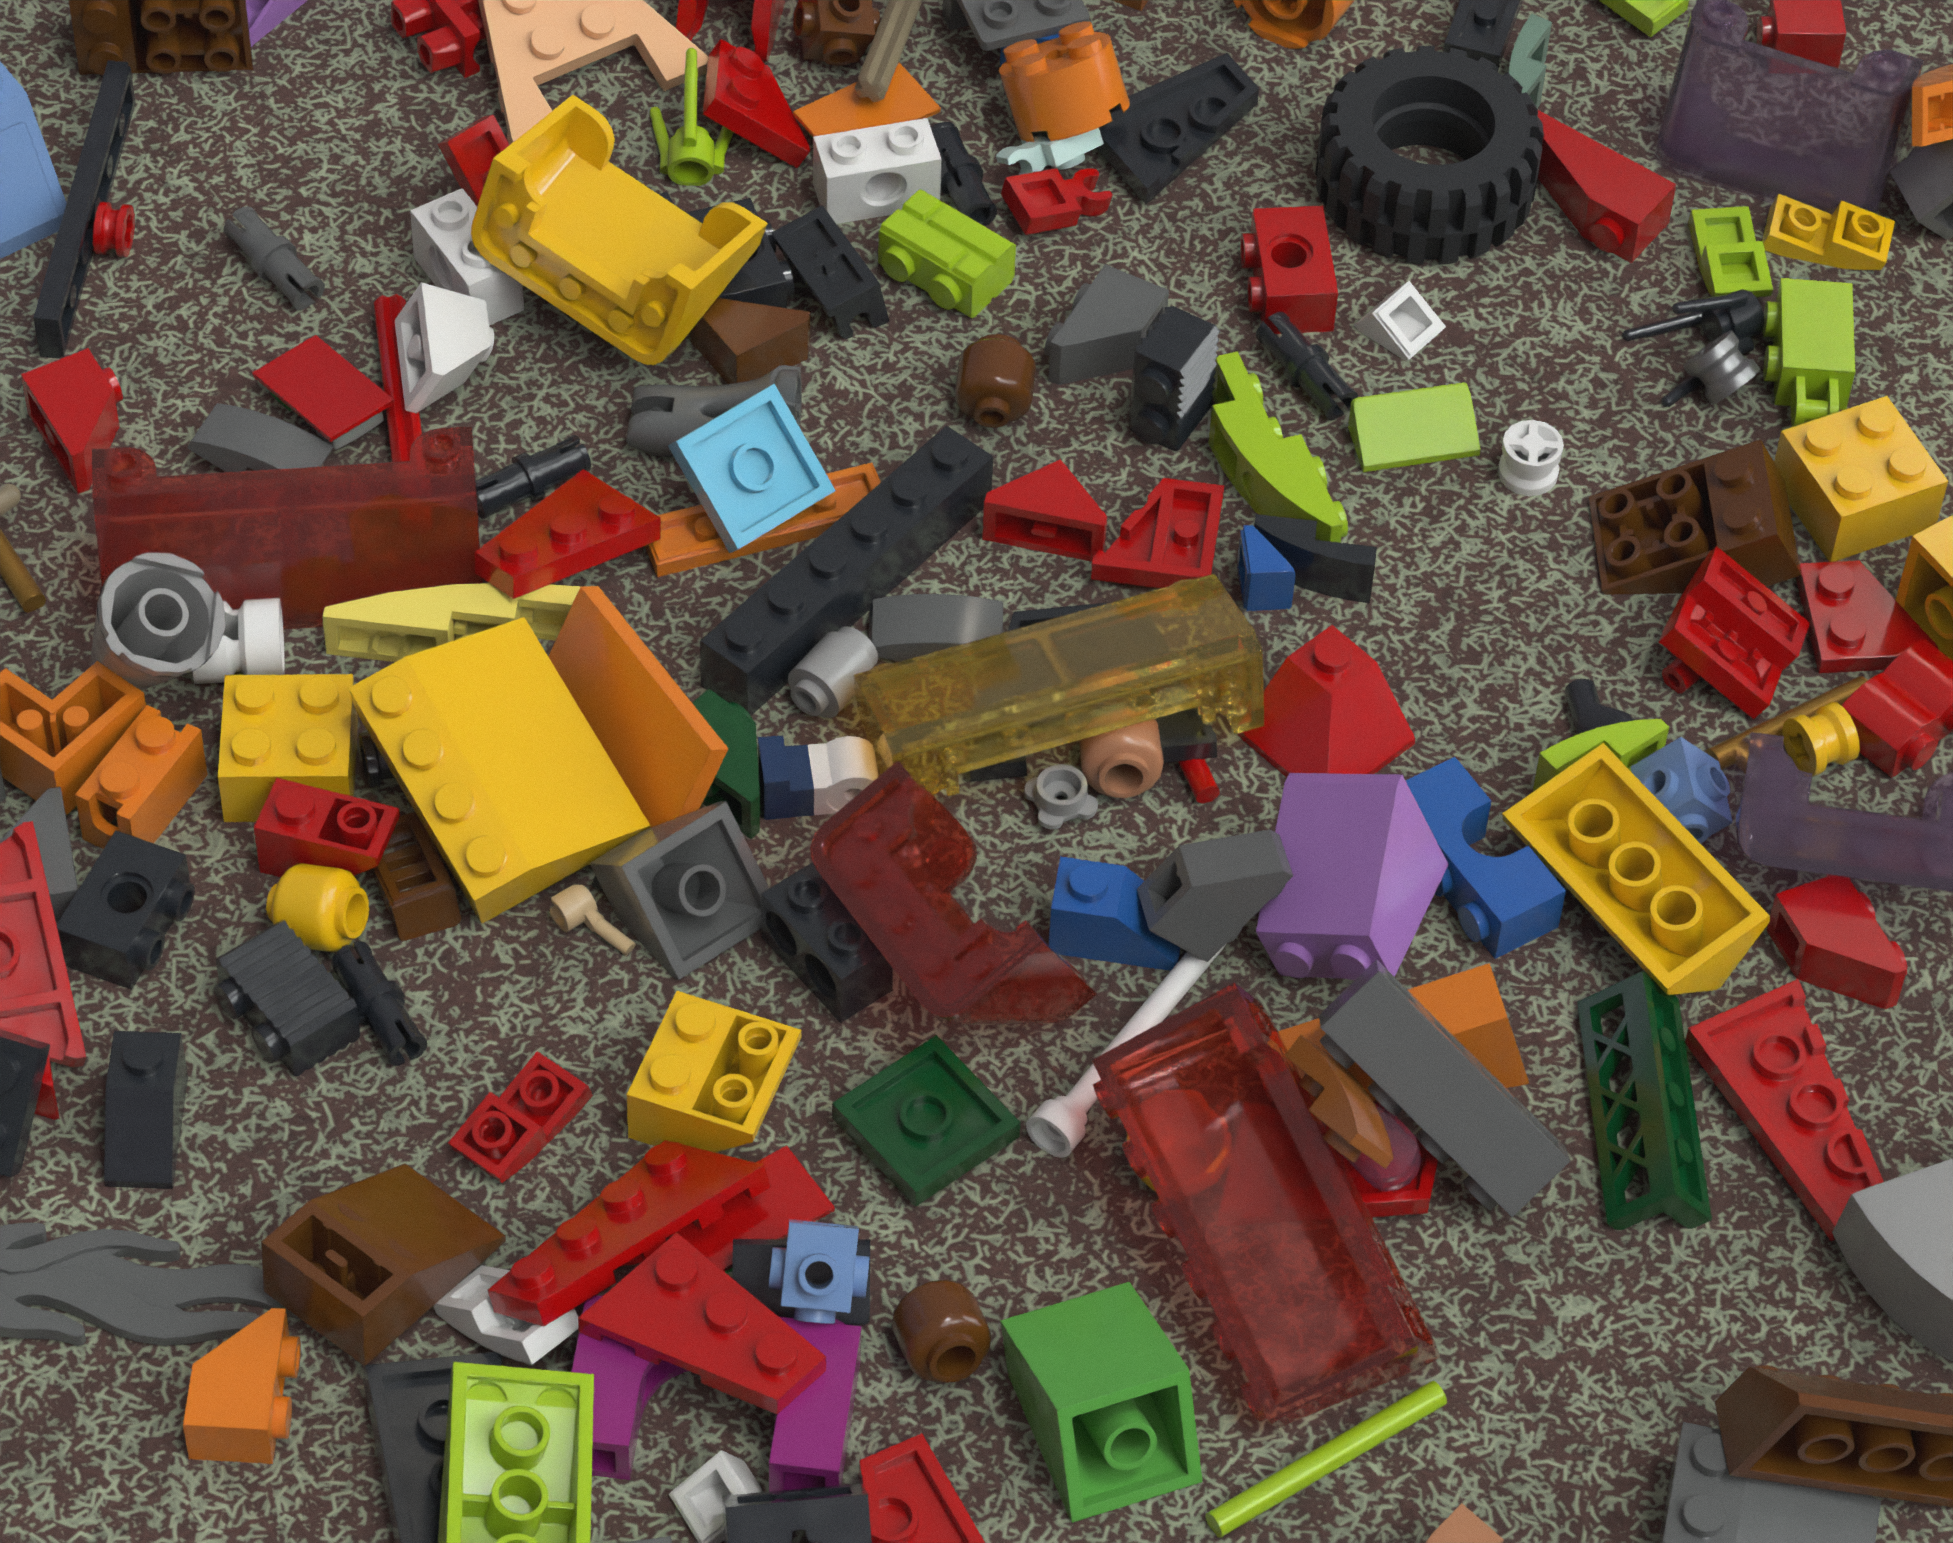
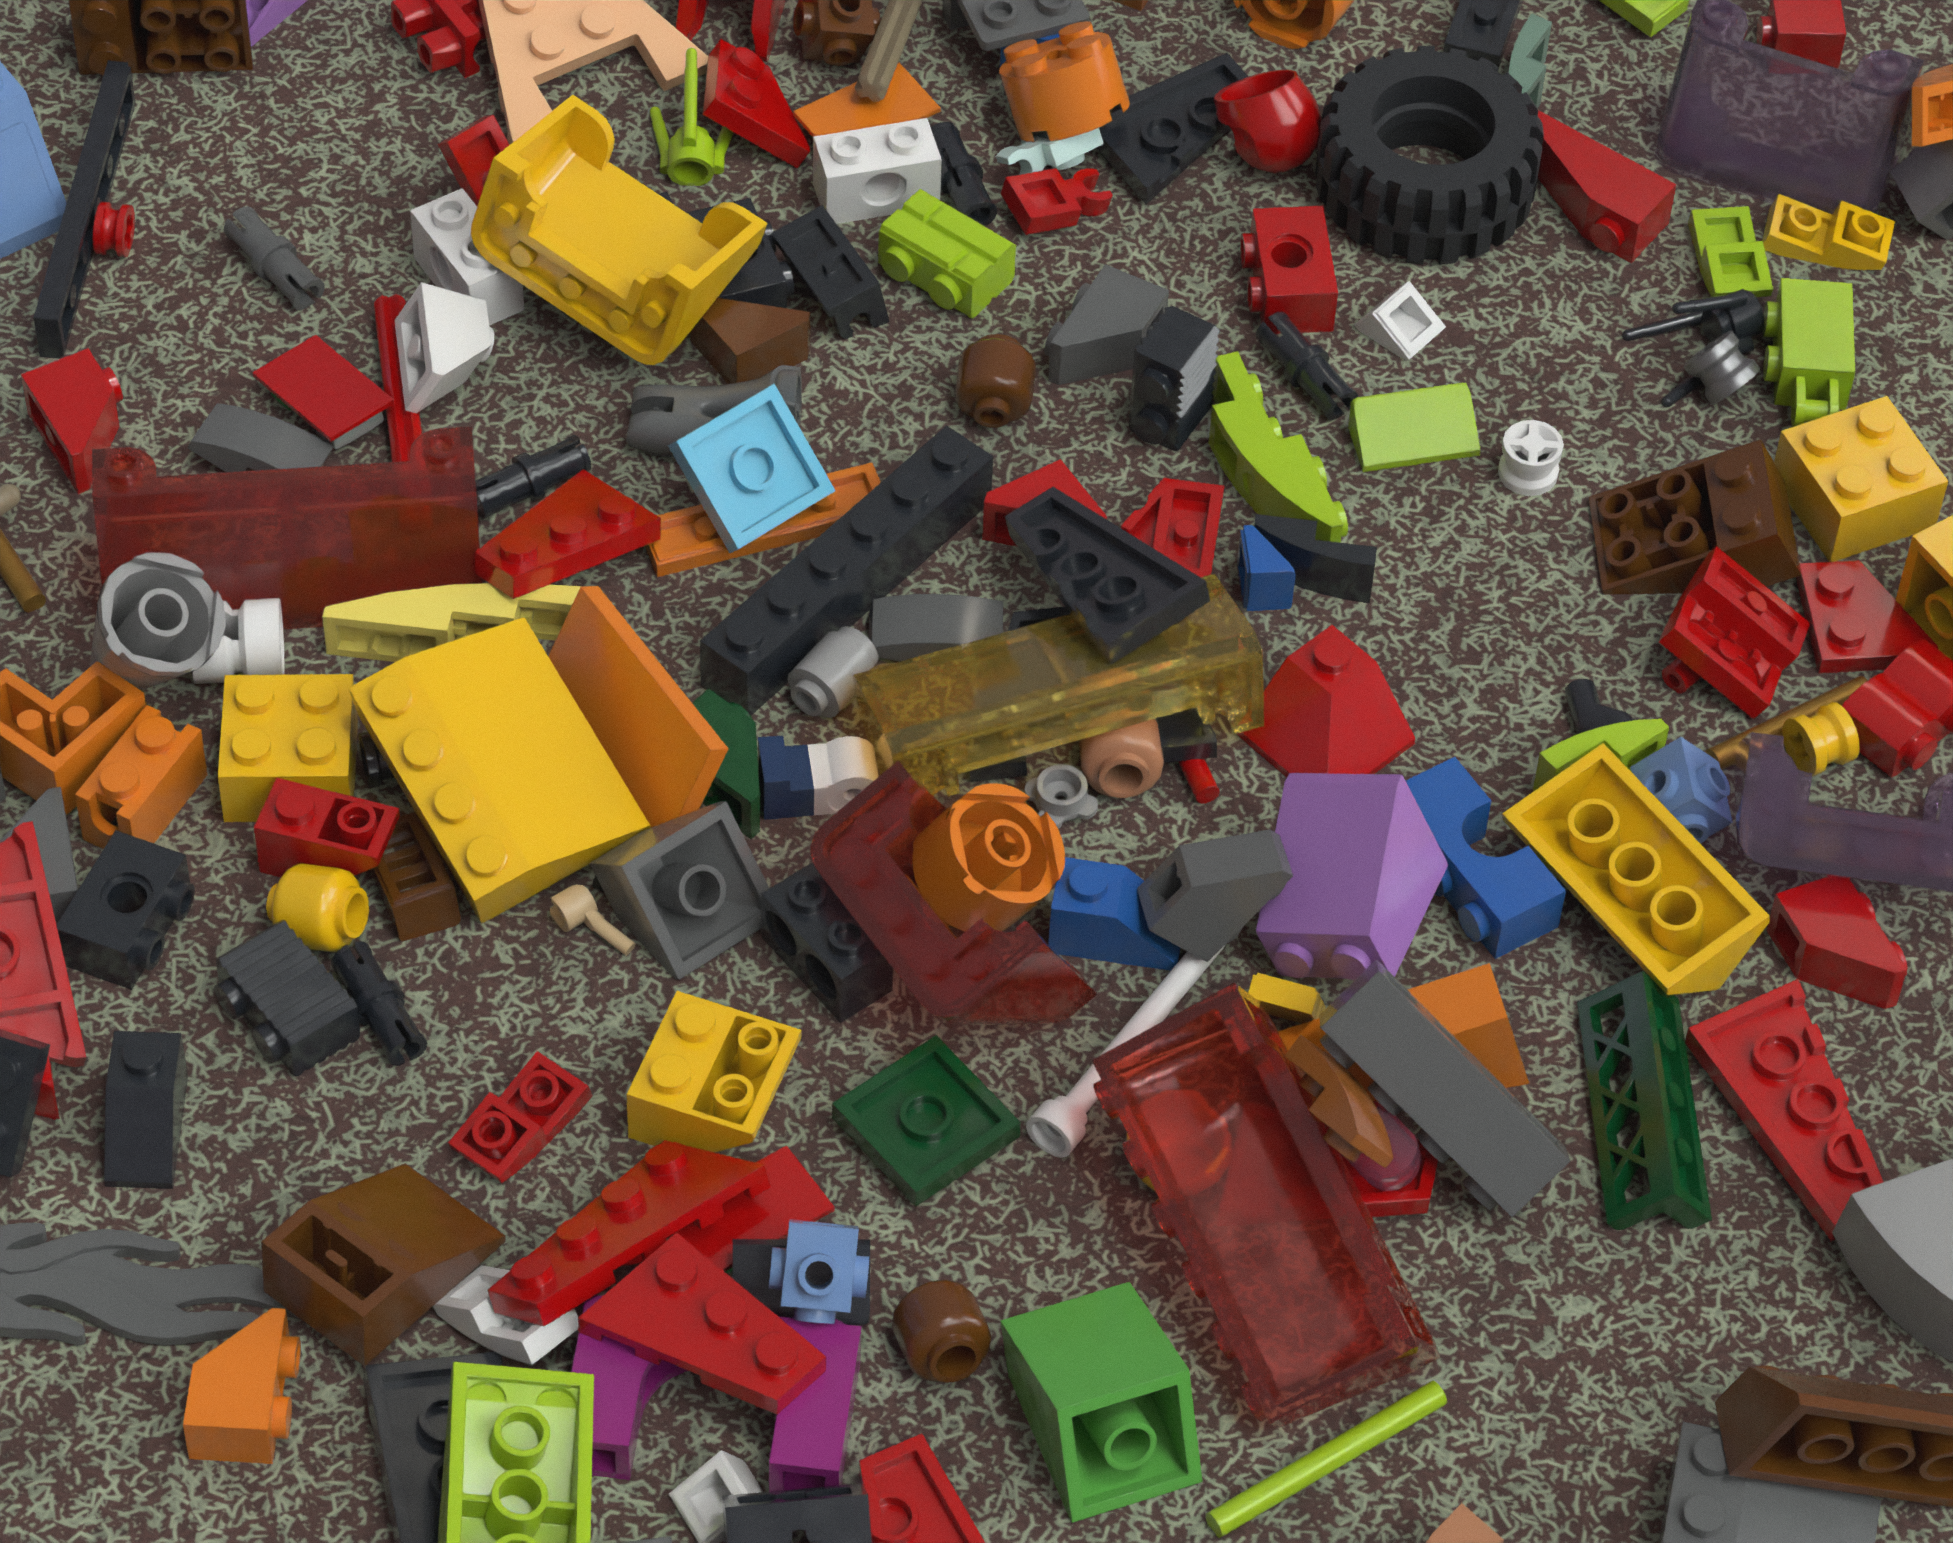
(988, 858): none -> orange brick
(1103, 574): none -> black wing
(1277, 126): none -> red helmet
(1286, 998): none -> yellow tile

